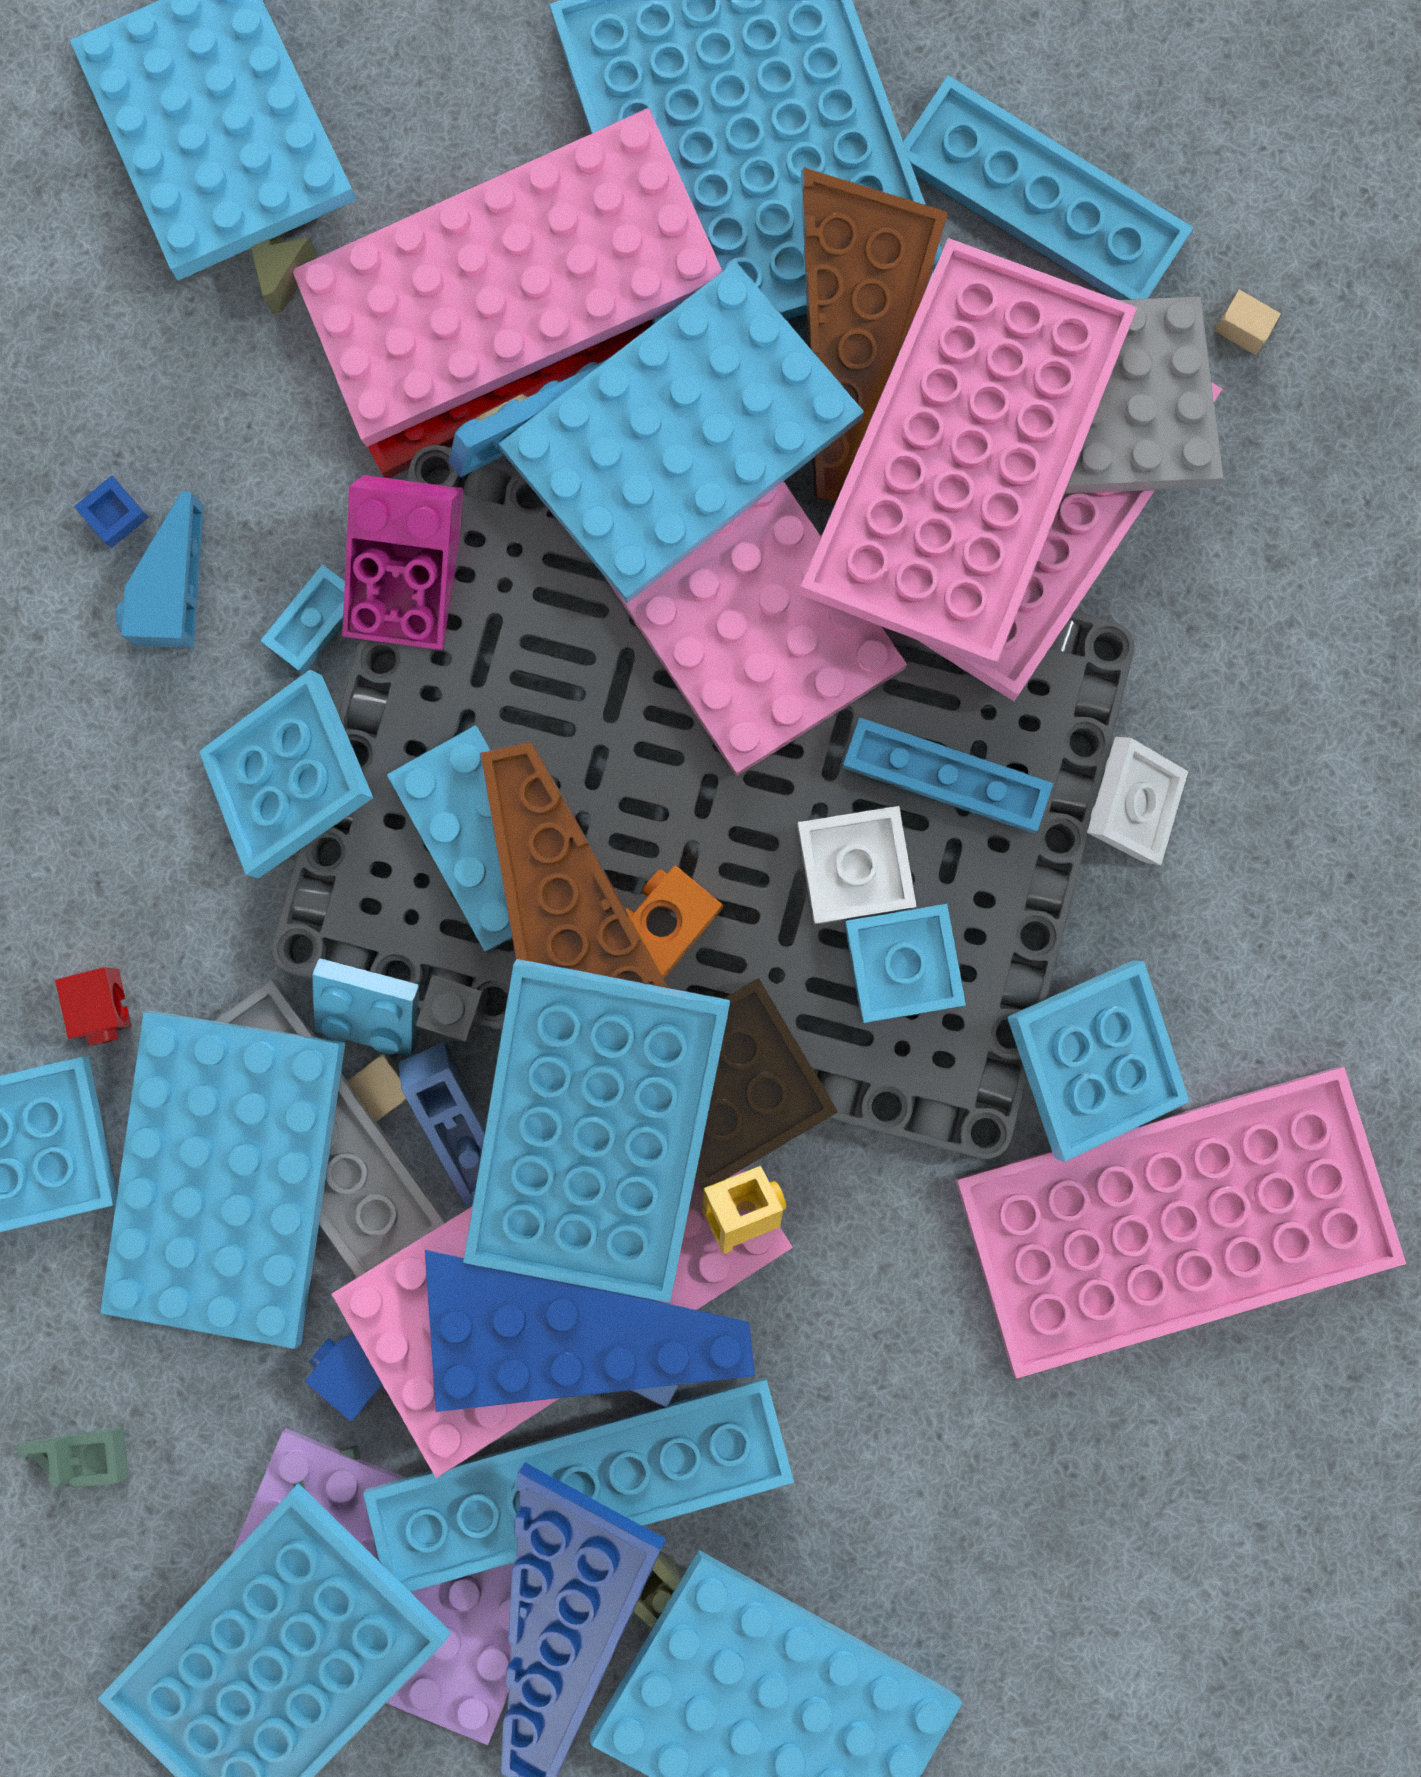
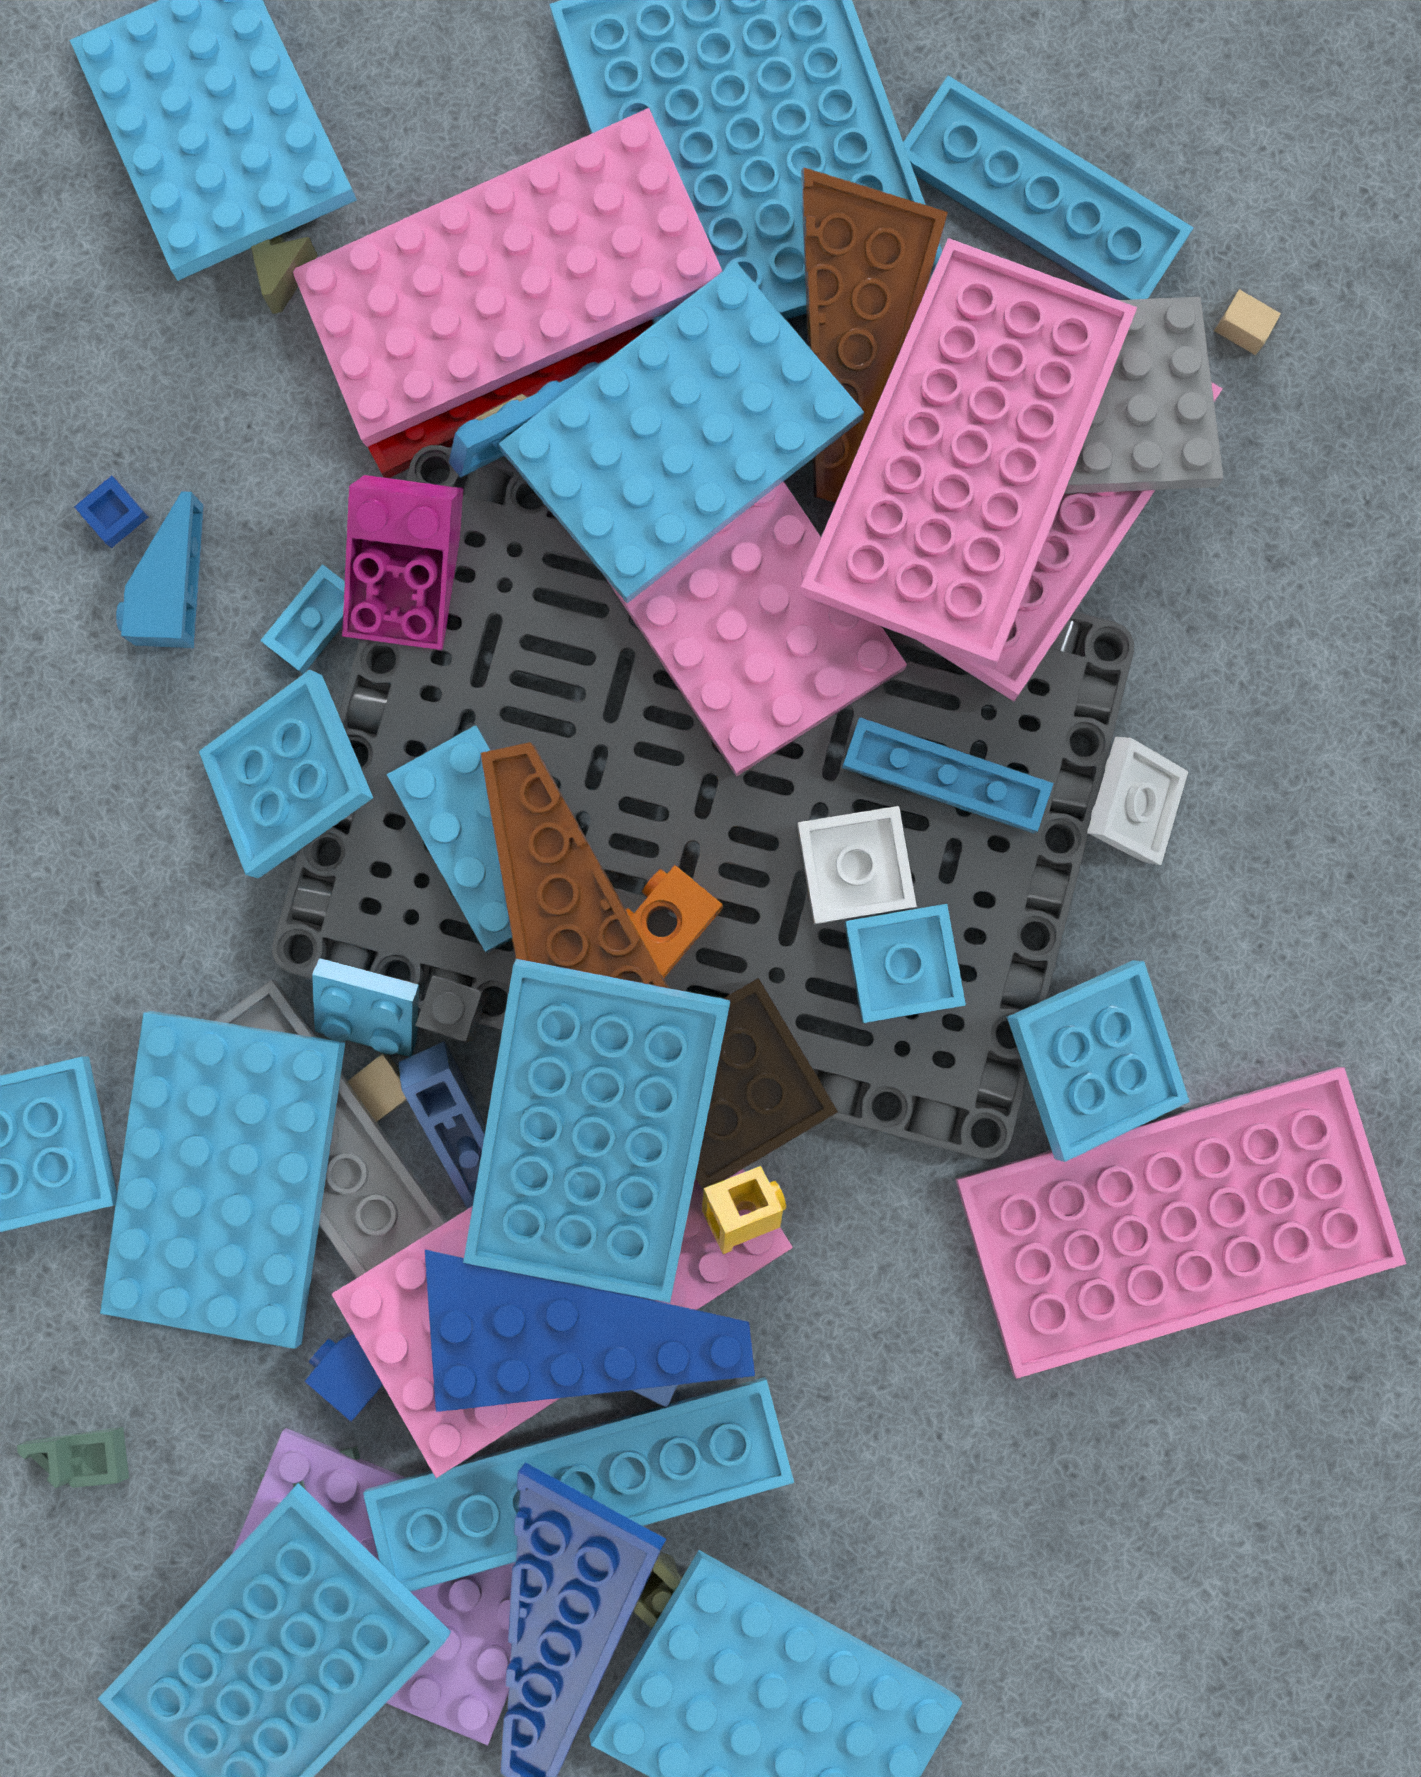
(93, 1005): red brick -> none

